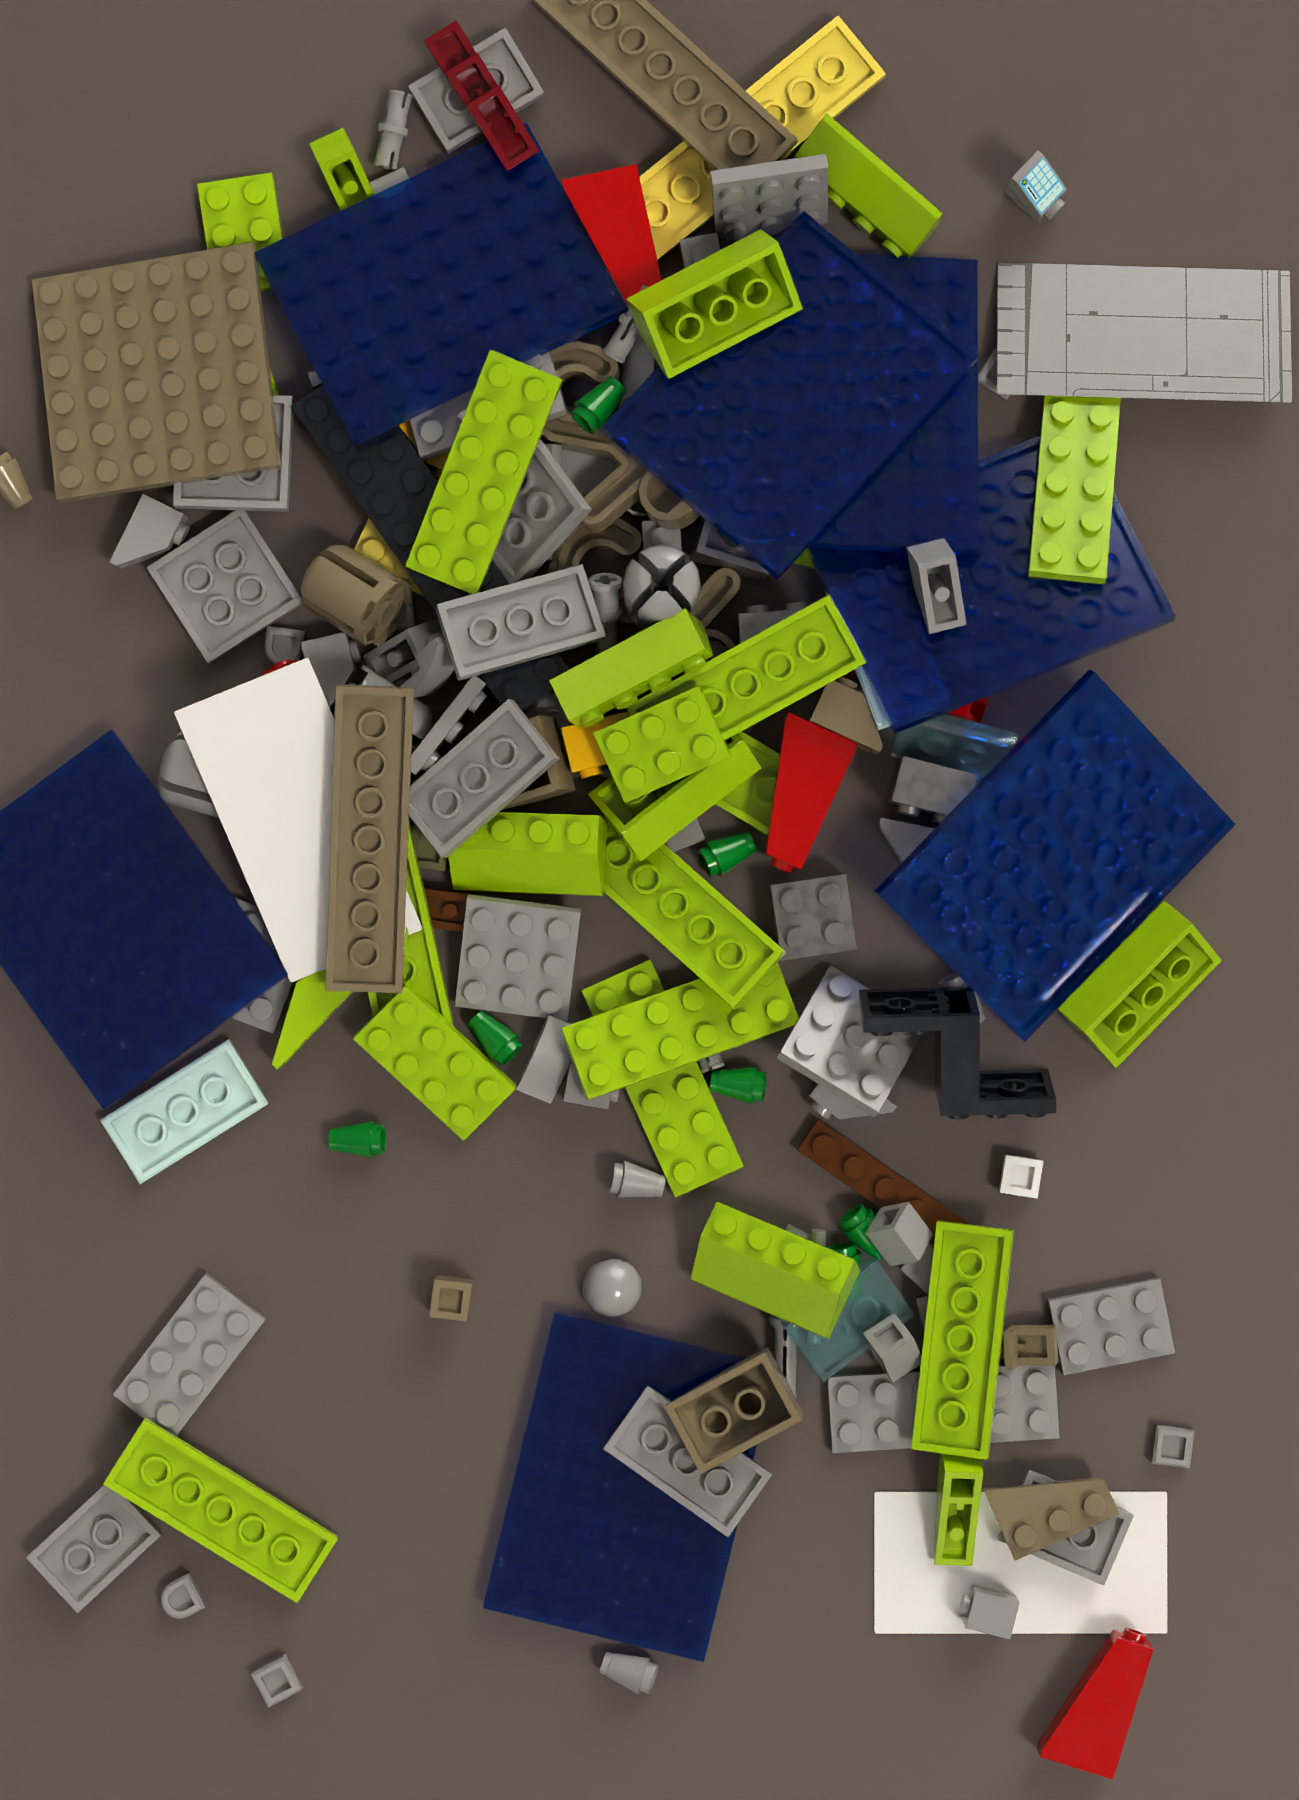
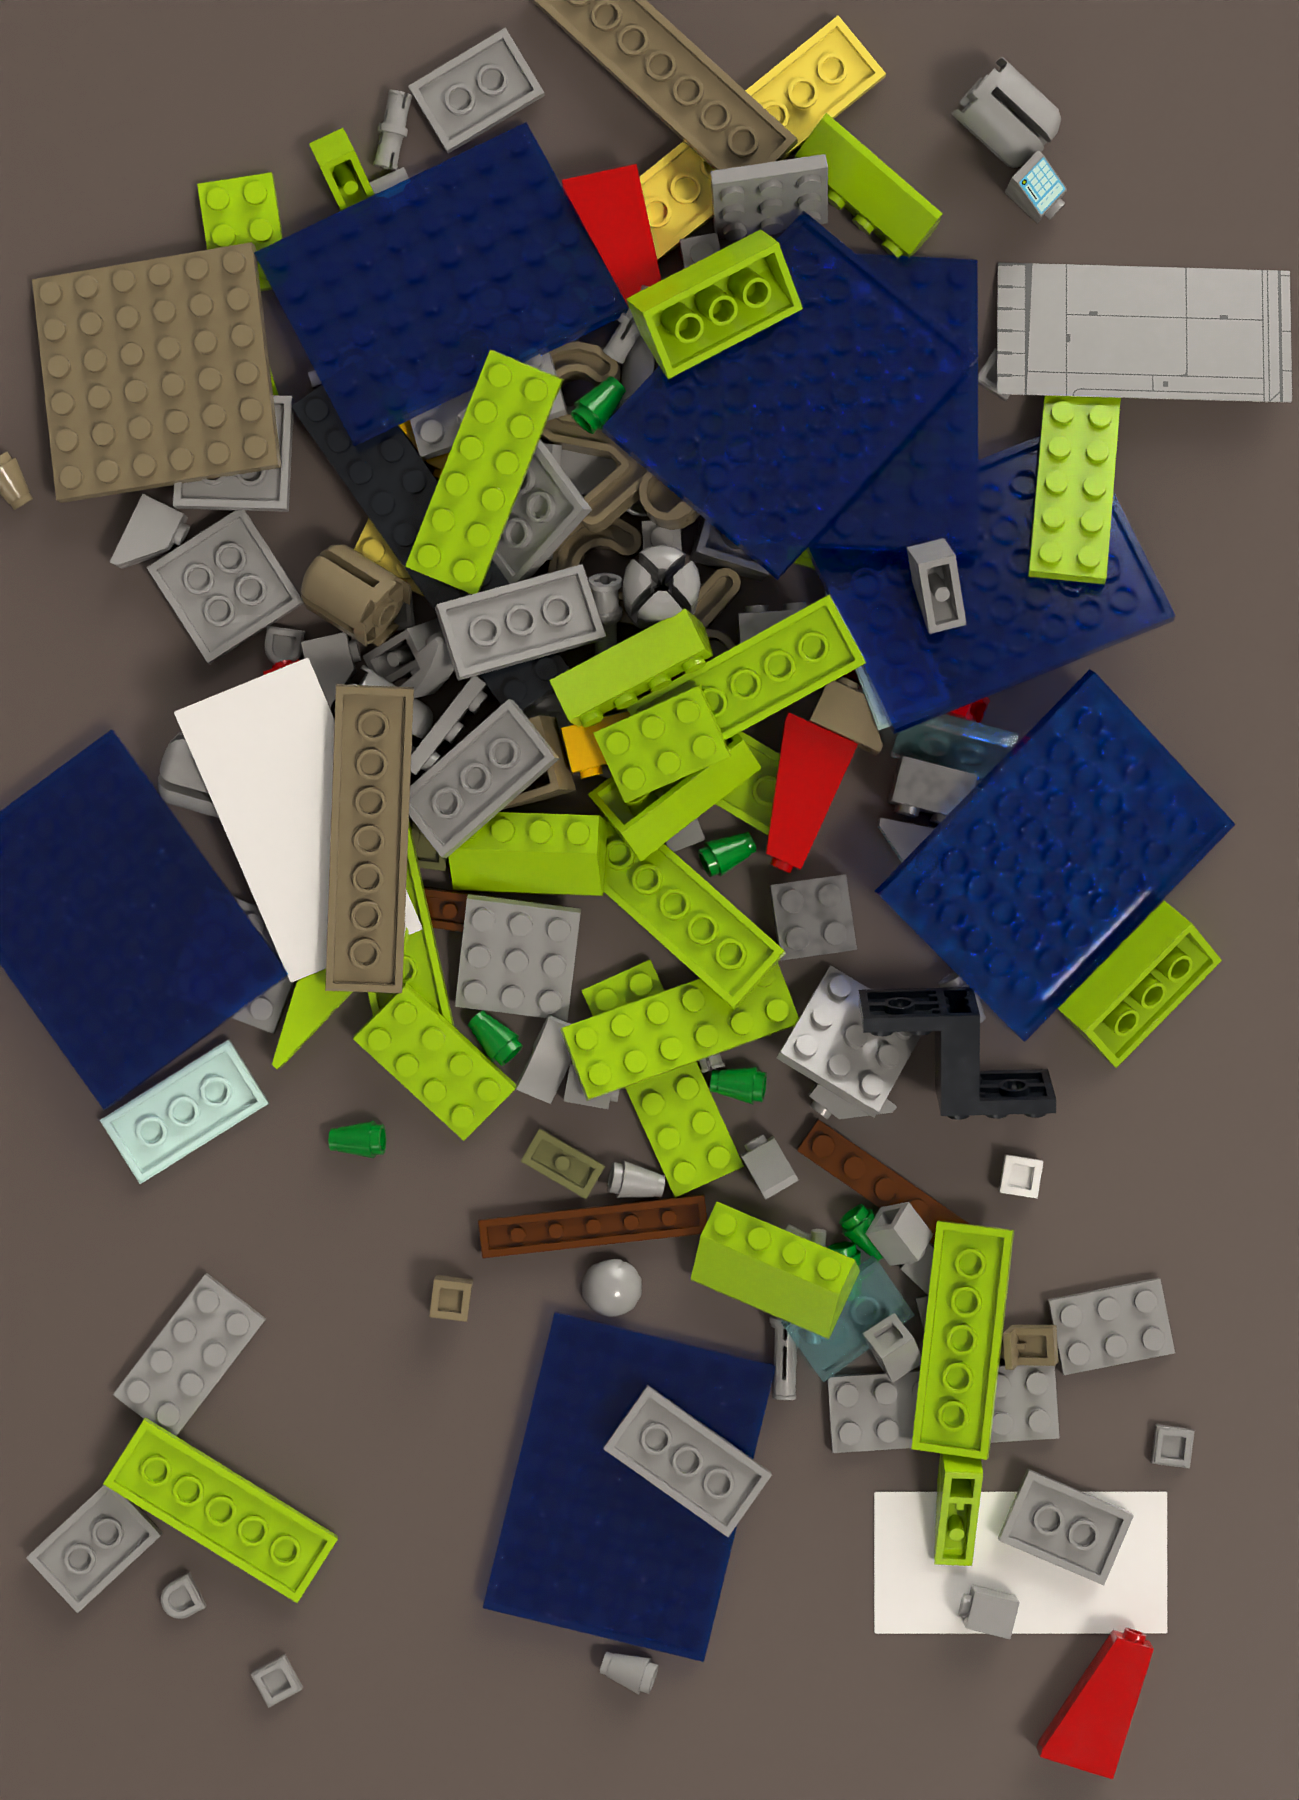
(481, 96): dark red slope -> none
(562, 1163): none -> olive plate
(592, 1226): none -> reddish brown plate
(734, 1410): dark tan slope -> none
(768, 1165): none -> light grey slope
(1009, 115): none -> light grey cylinder
(1050, 1512): dark tan wing -> none

